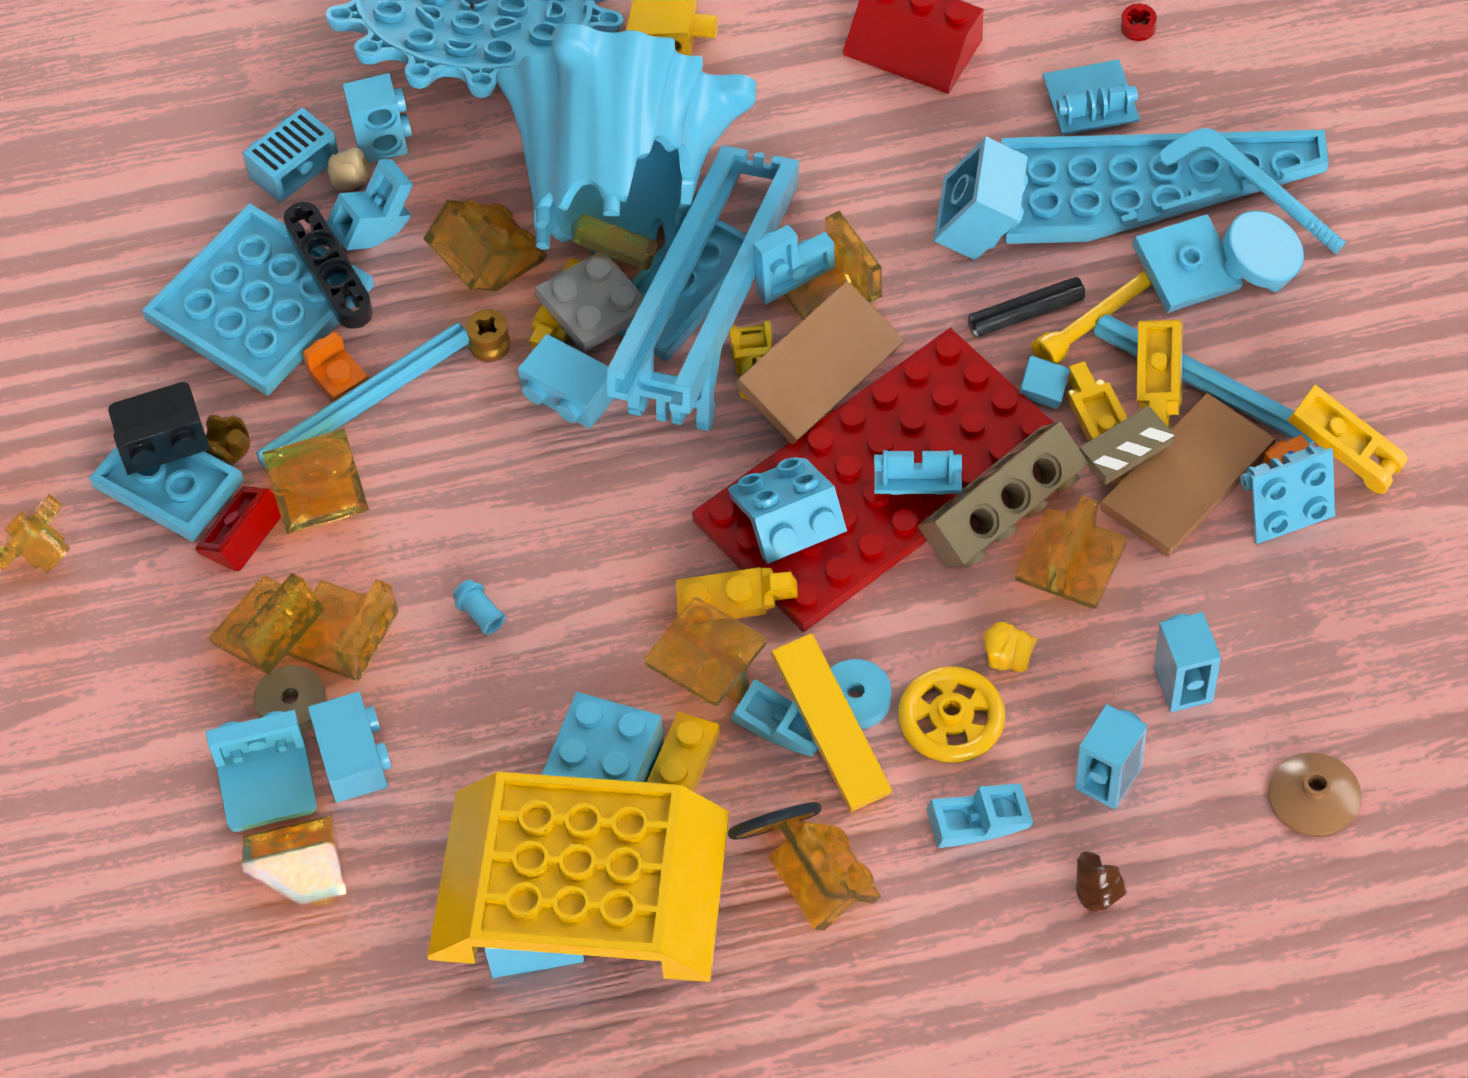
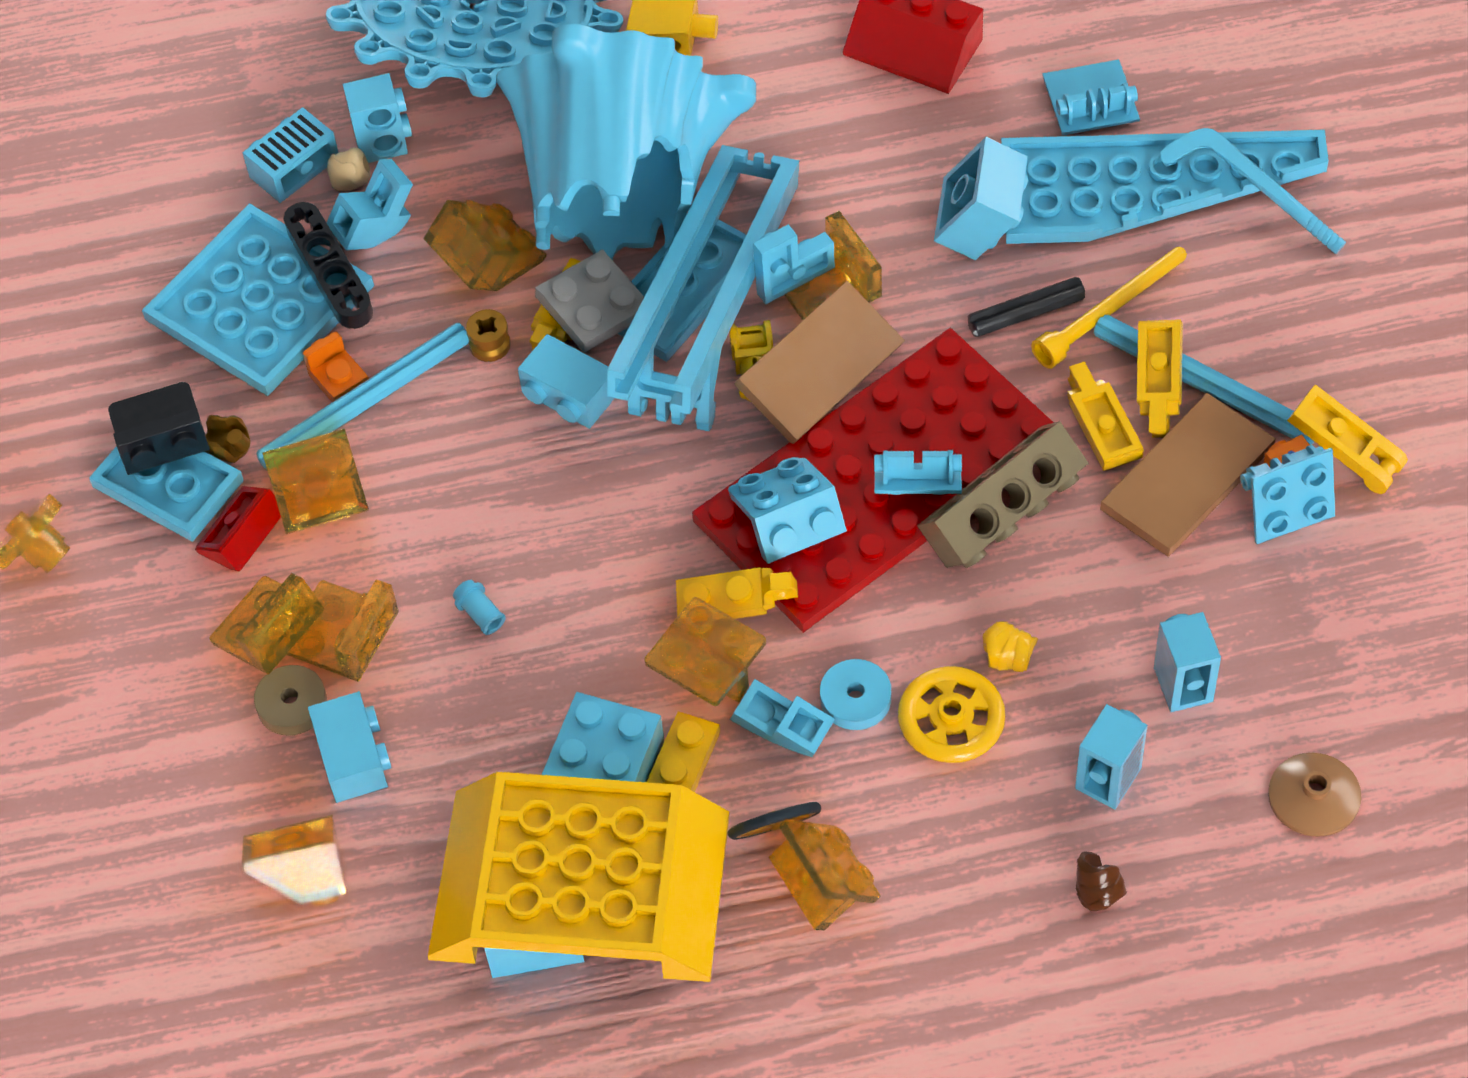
(262, 770): medium azure bracket -> none
(613, 241): clear yellow slope -> none
(831, 722): yellow tile -> none
(978, 818): medium azure slope -> none
(1044, 382): medium azure tile -> none
(1072, 555): clear yellow bracket -> none
(1127, 445): dark tan tile -> none
(1138, 13): red bush -> none
(1185, 263): medium azure plate -> none
(1262, 250): medium azure tile -> none

